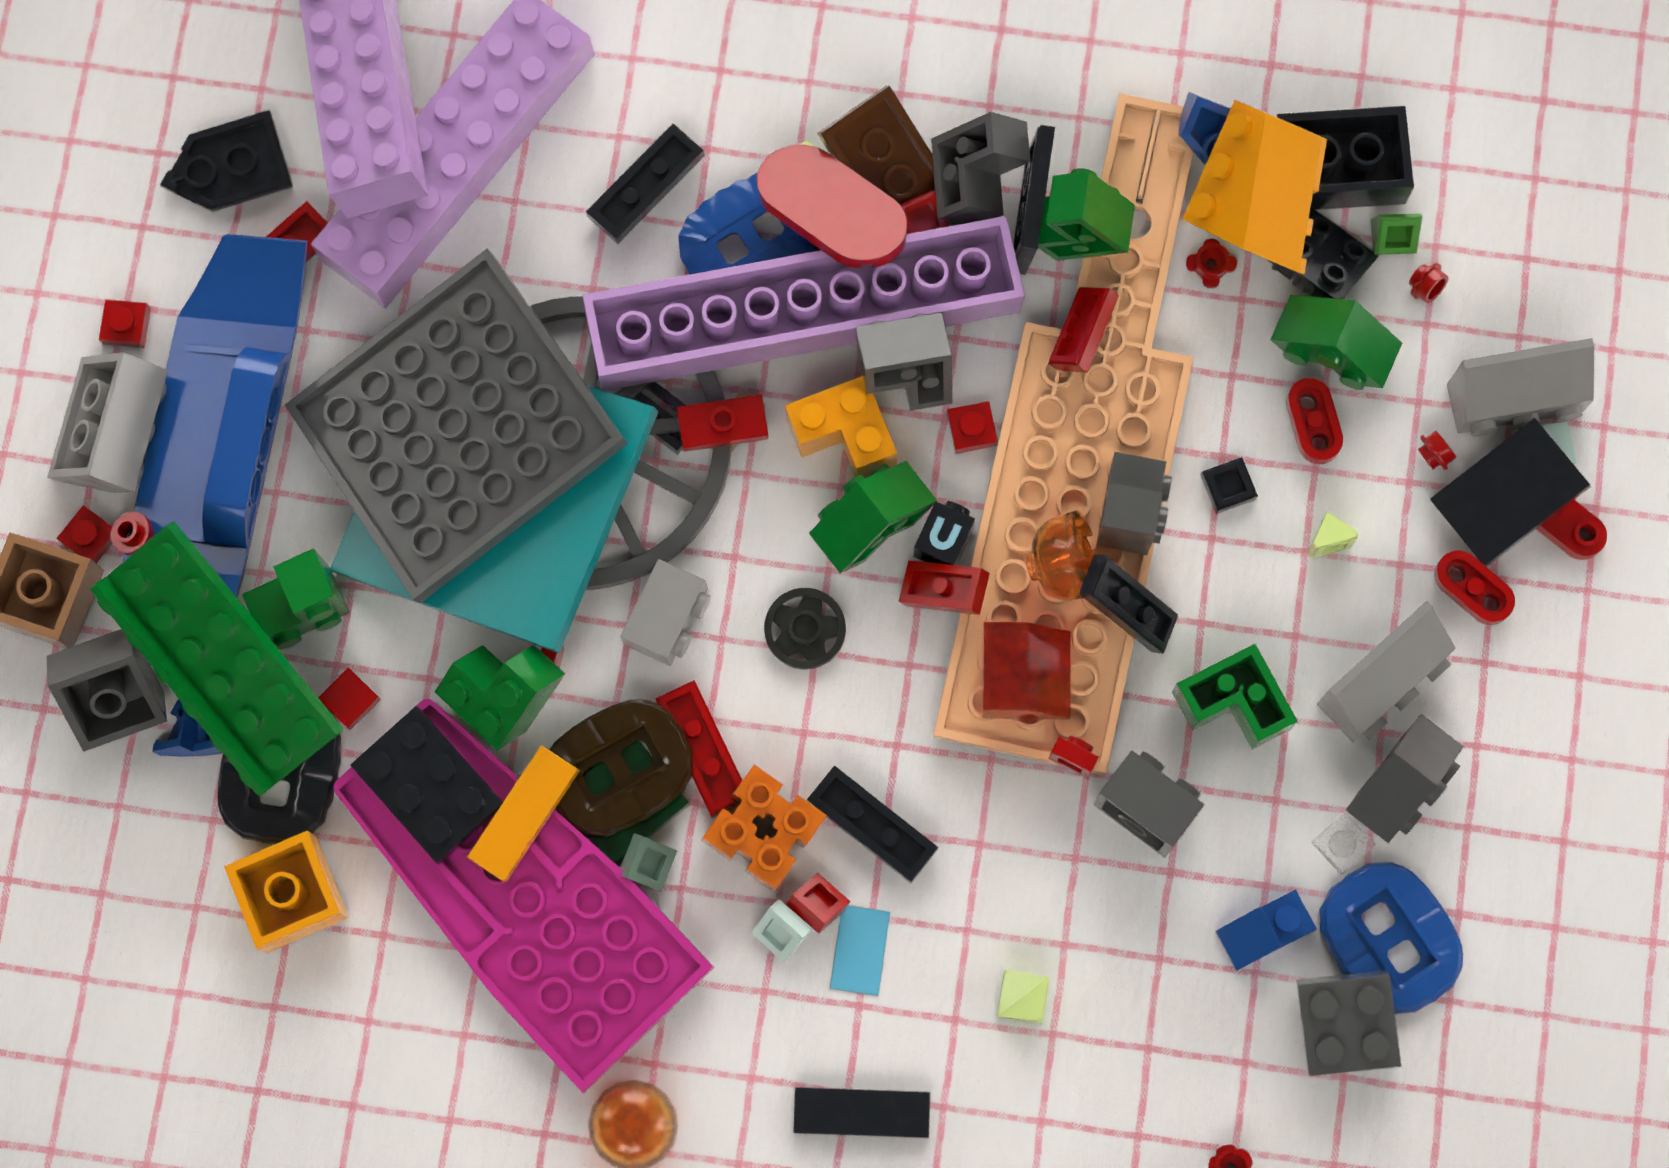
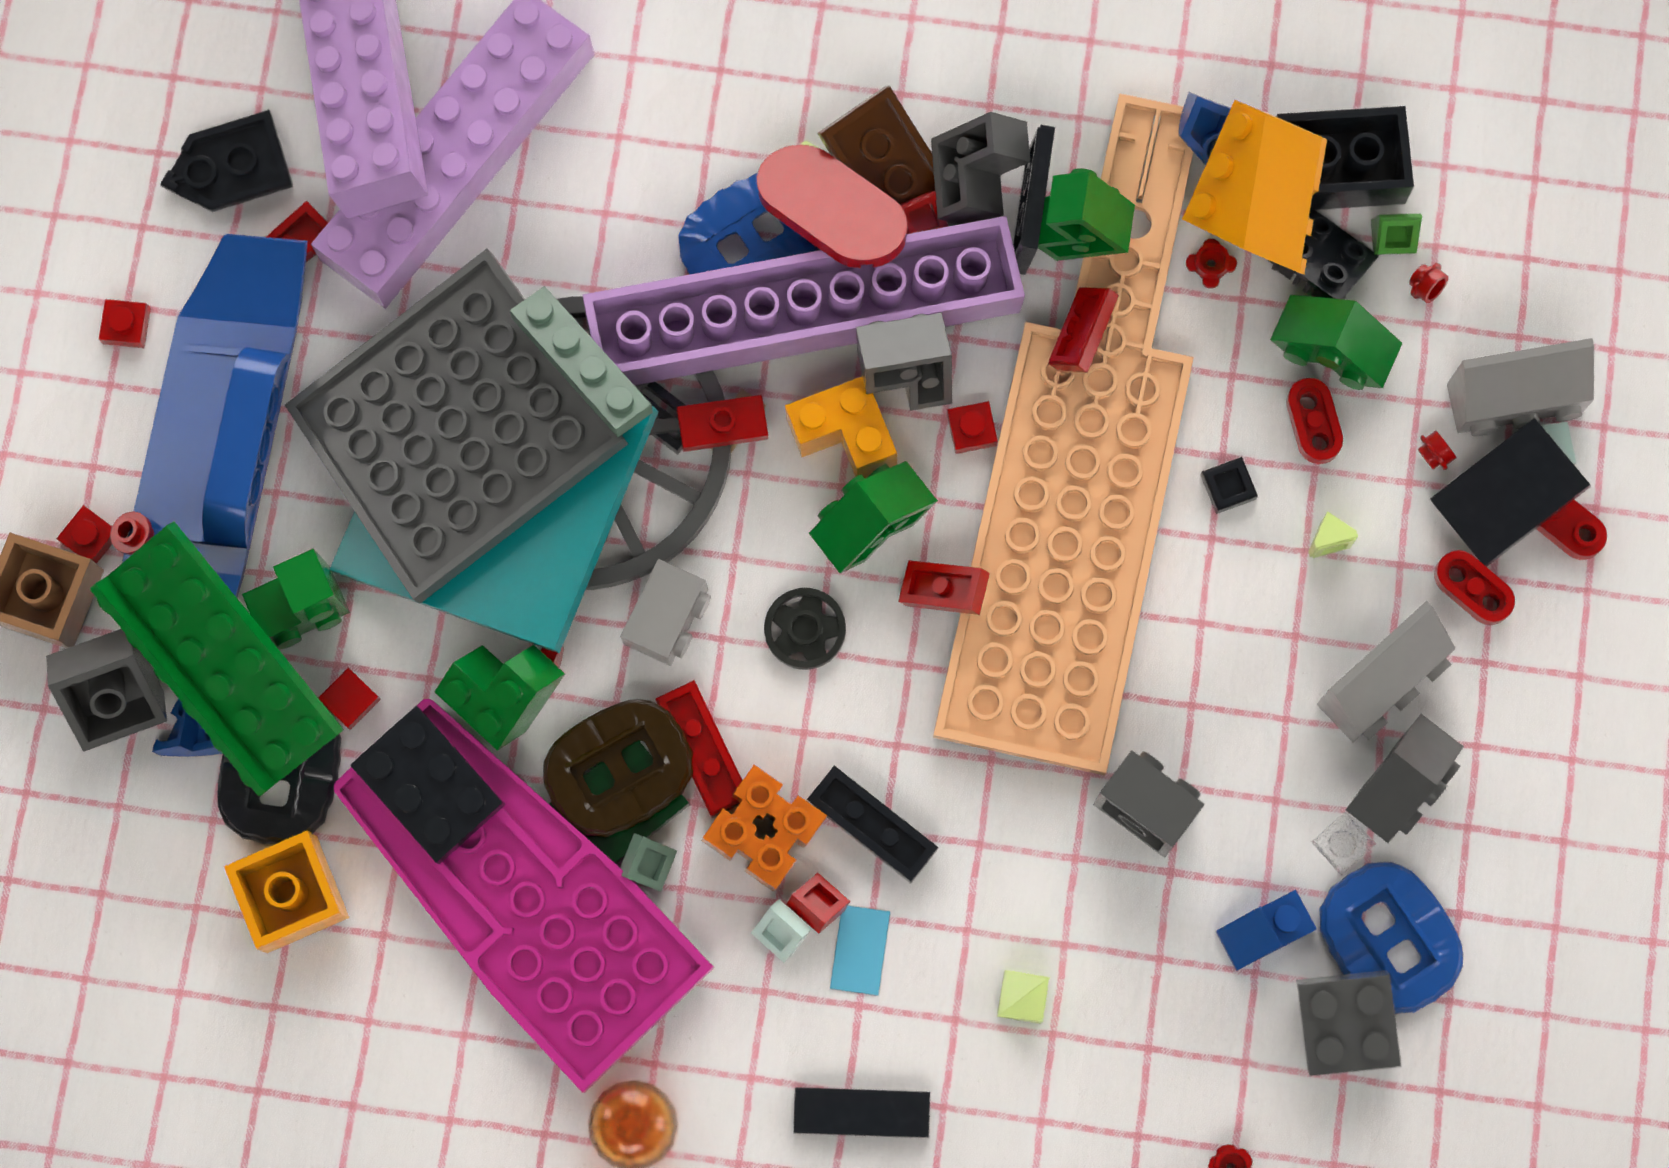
(108, 422): light grey slope -> none
(523, 813): light orange tile -> none
(581, 361): none -> sand green plate
(645, 183): black plate -> none
(944, 534): black brick -> none
(1025, 671): clear red slope -> none
(1061, 555): clear orange cylinder -> none
(1074, 755): red plate -> none
(1128, 603): black tile -> none
(1132, 504): dark grey brick -> none
(1240, 686): green brick -> none

